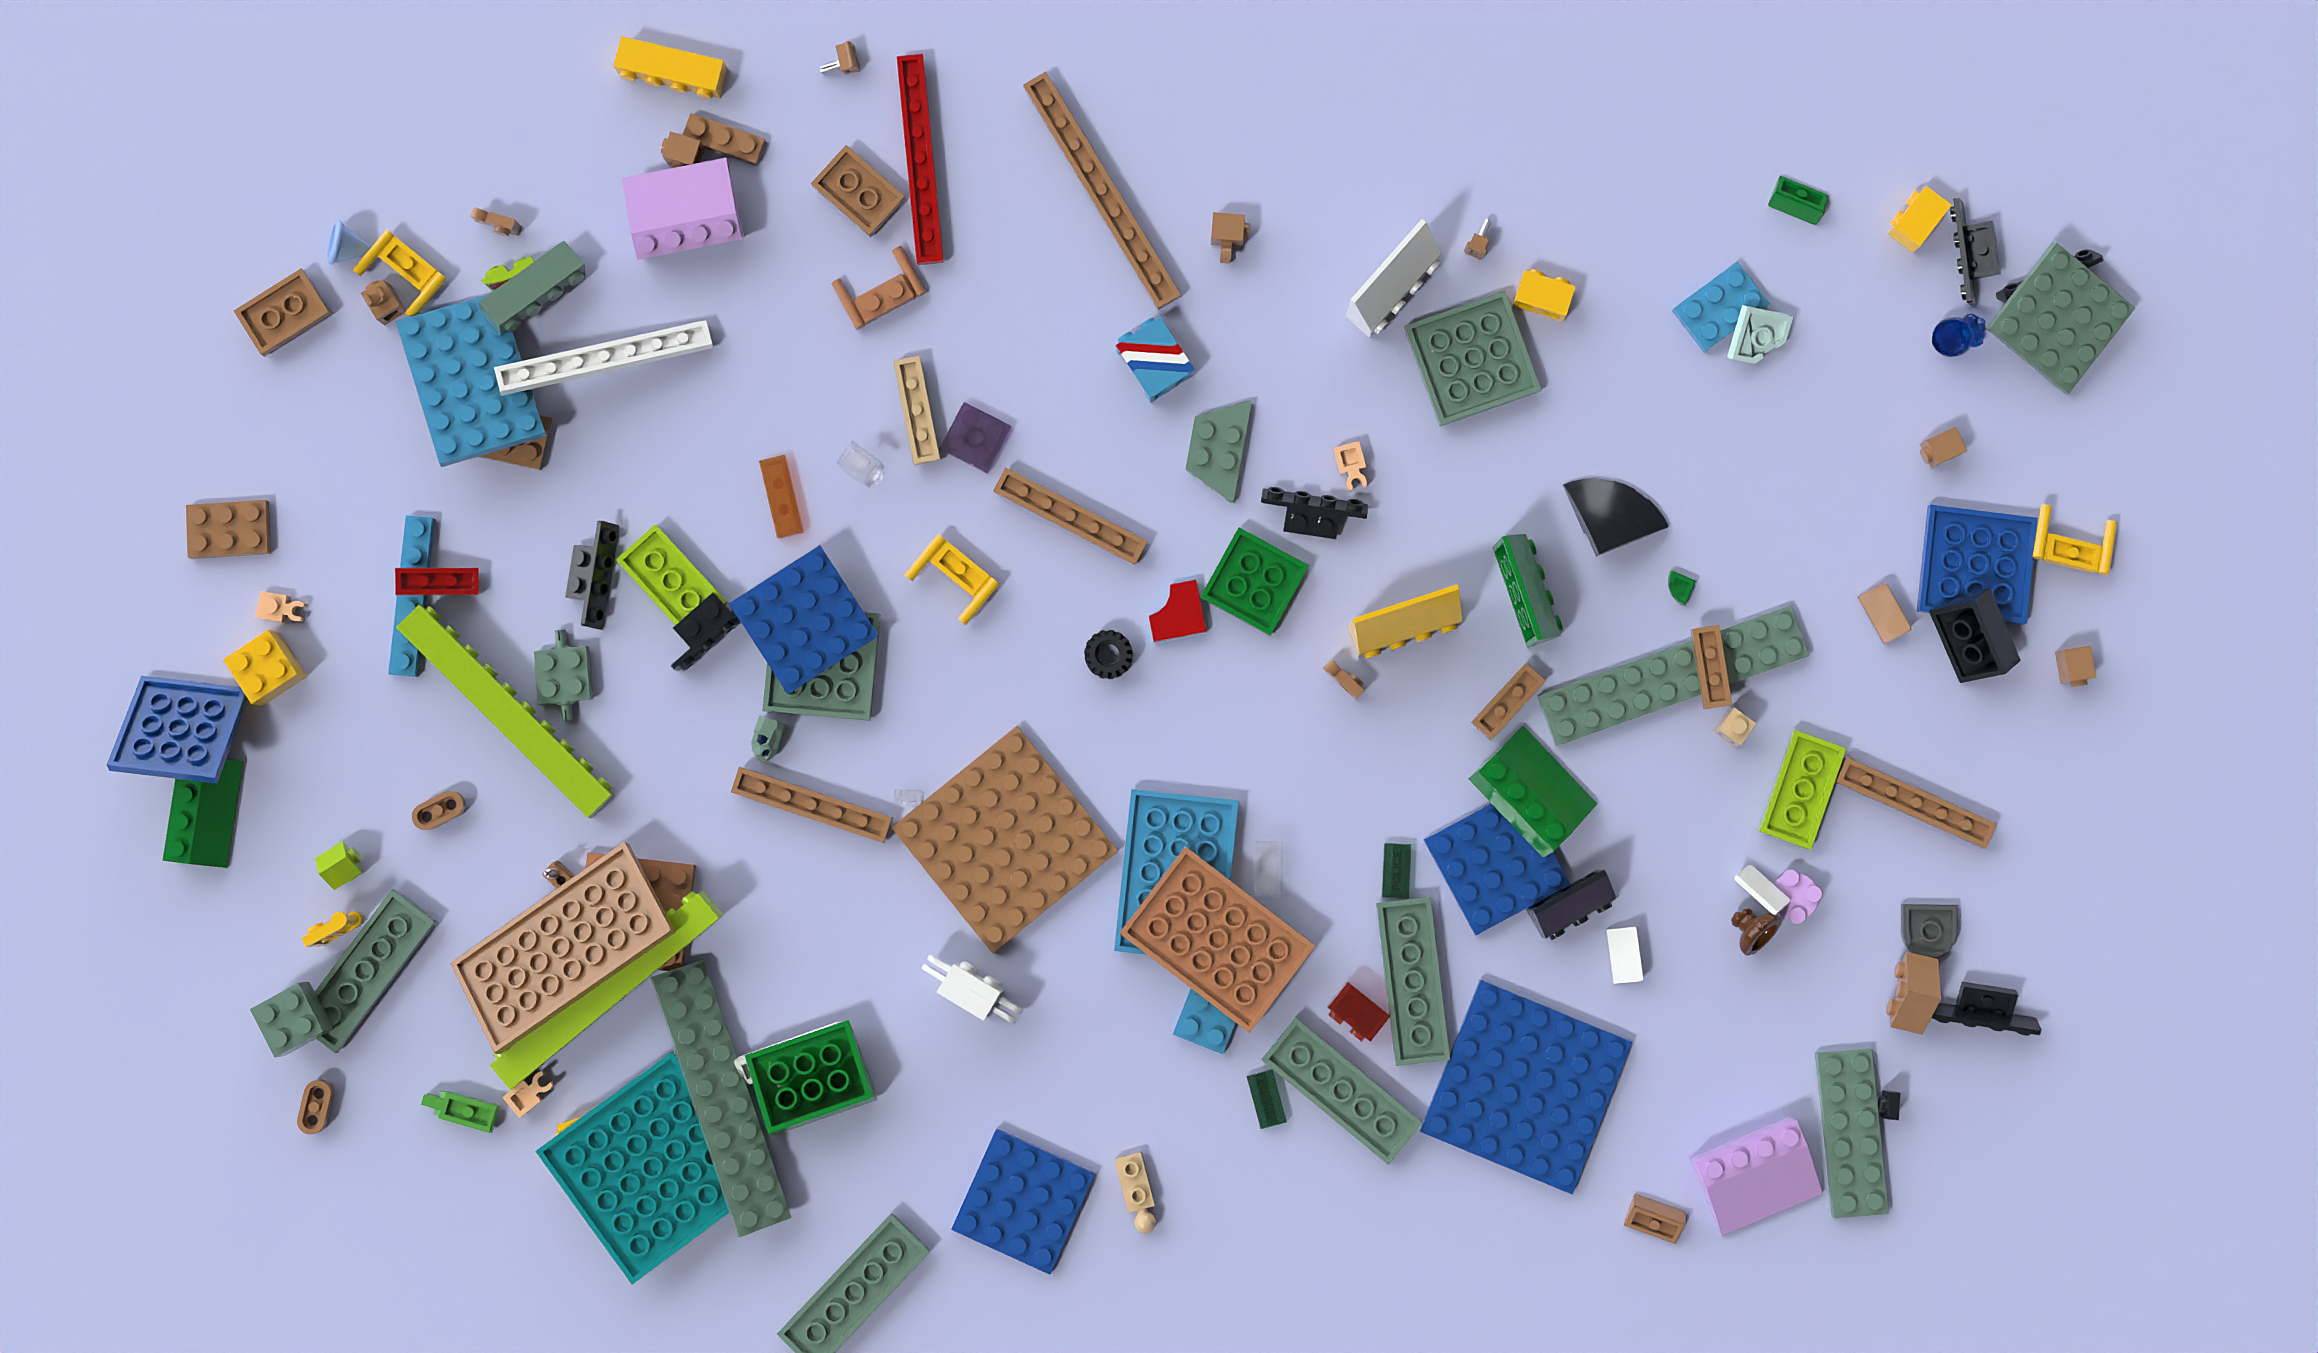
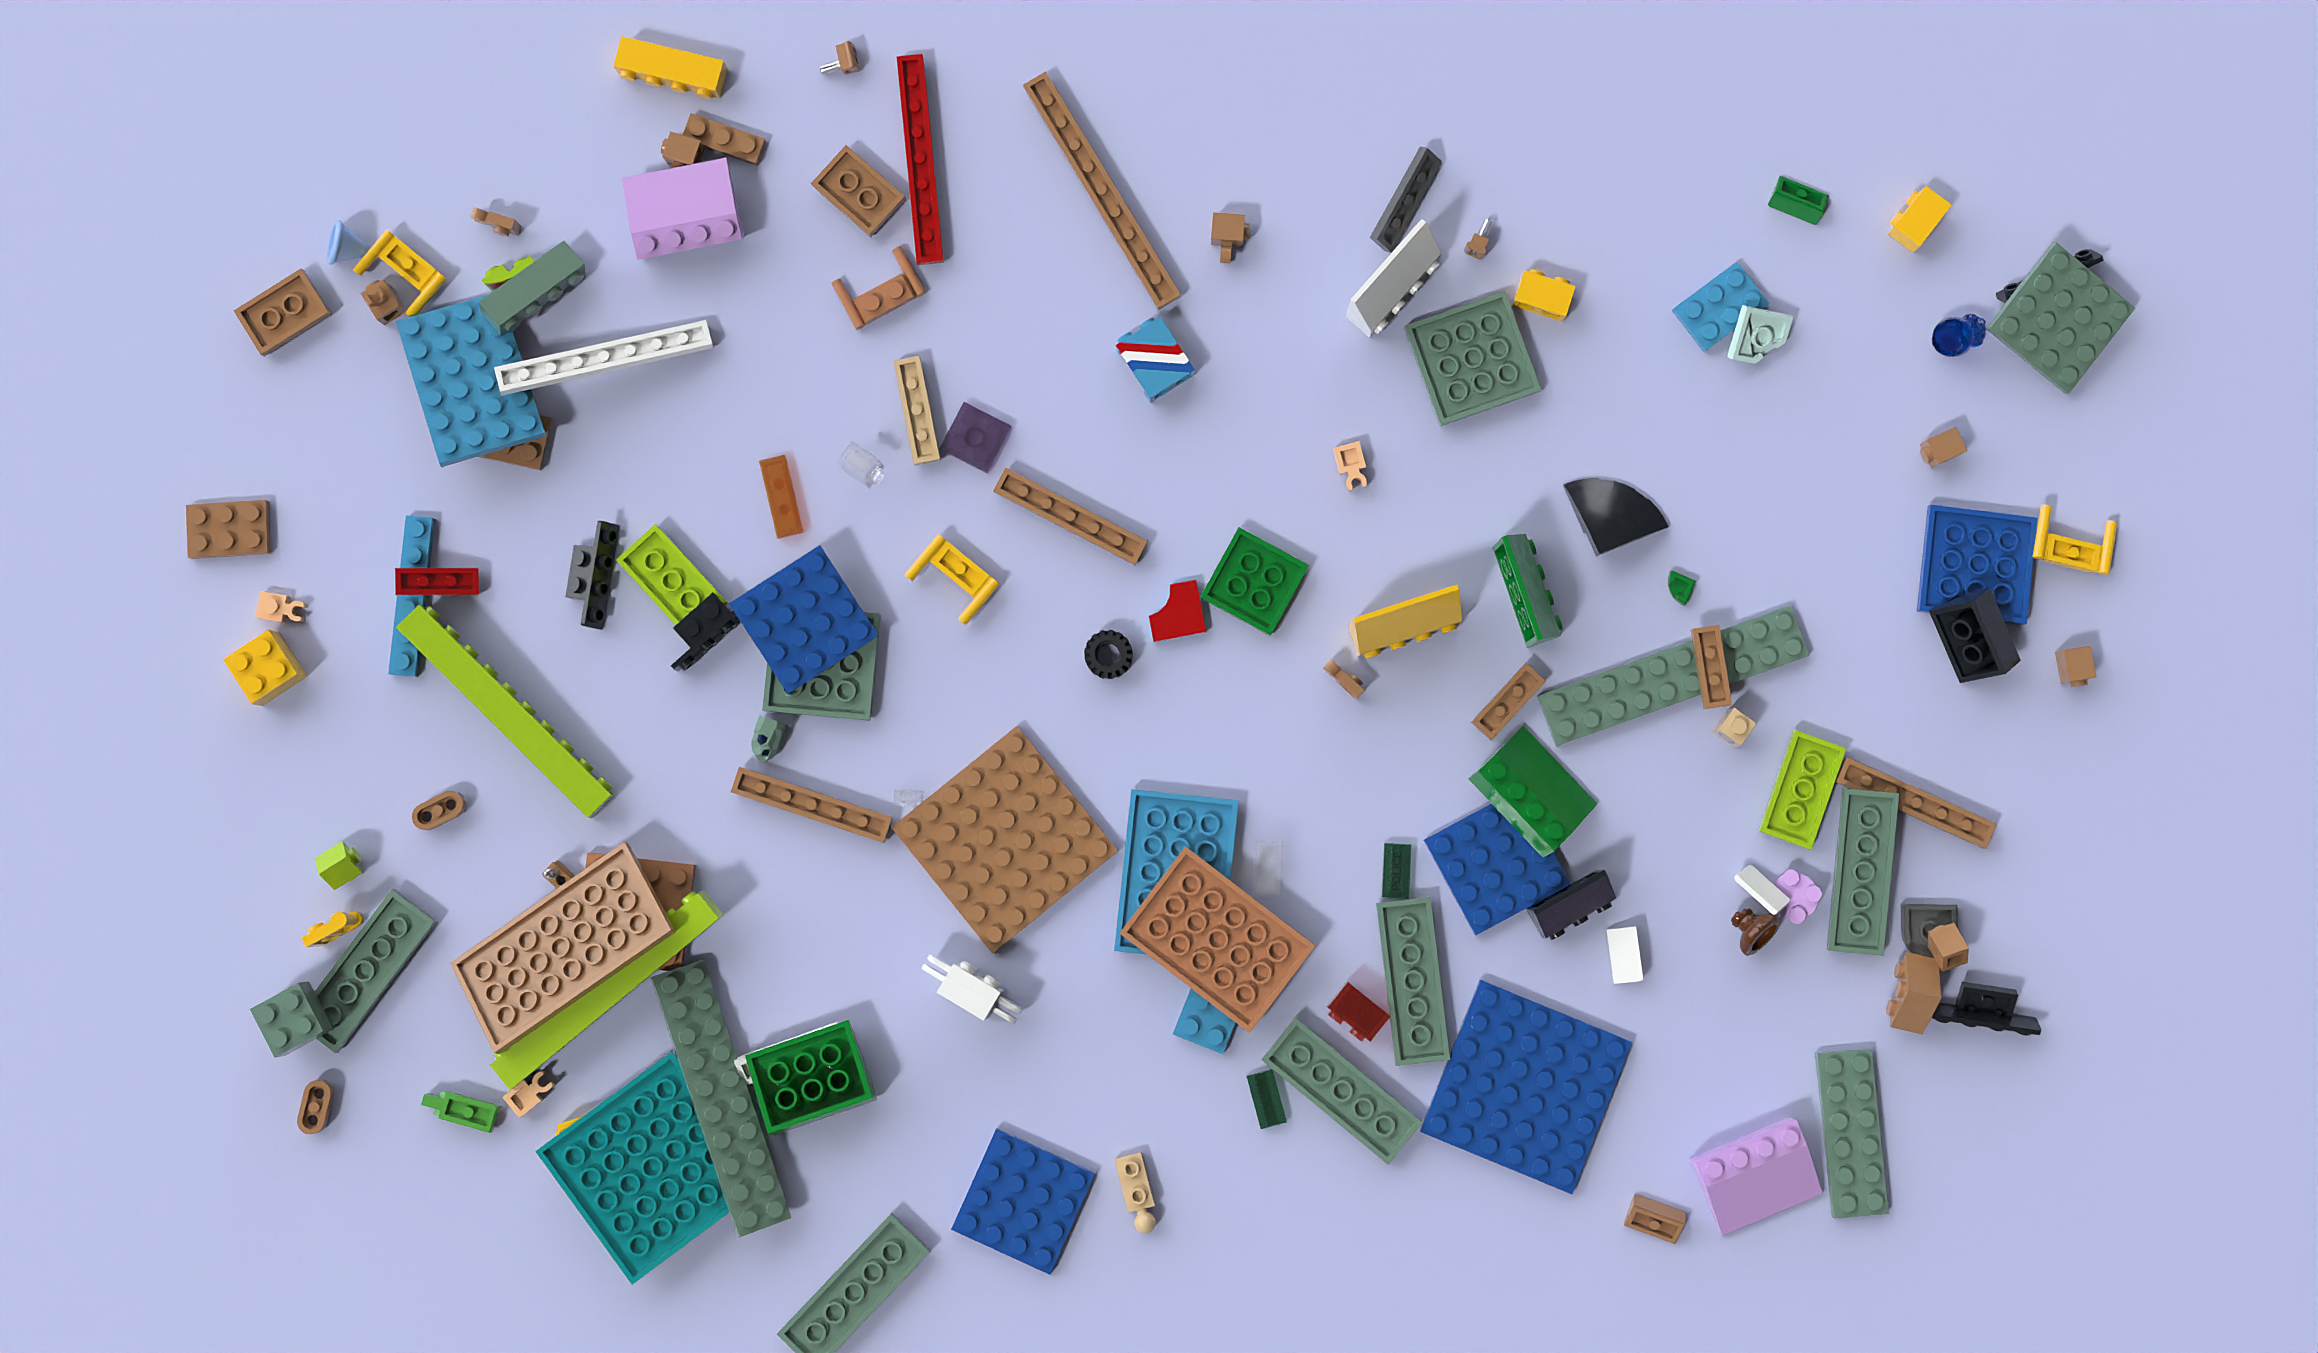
(178, 729): plate -> none
(203, 819): green slope -> none
(563, 675): sand green plate -> none
(1218, 448): sand green wing -> none
(1313, 514): black bracket -> none
(1406, 199): none -> dark grey plate
(1862, 871): none -> sand green plate
(1884, 613): medium nougat slope -> none
(1889, 1105): black plate -> none
(1948, 946): none -> medium nougat brick
(1977, 251): black bracket -> none

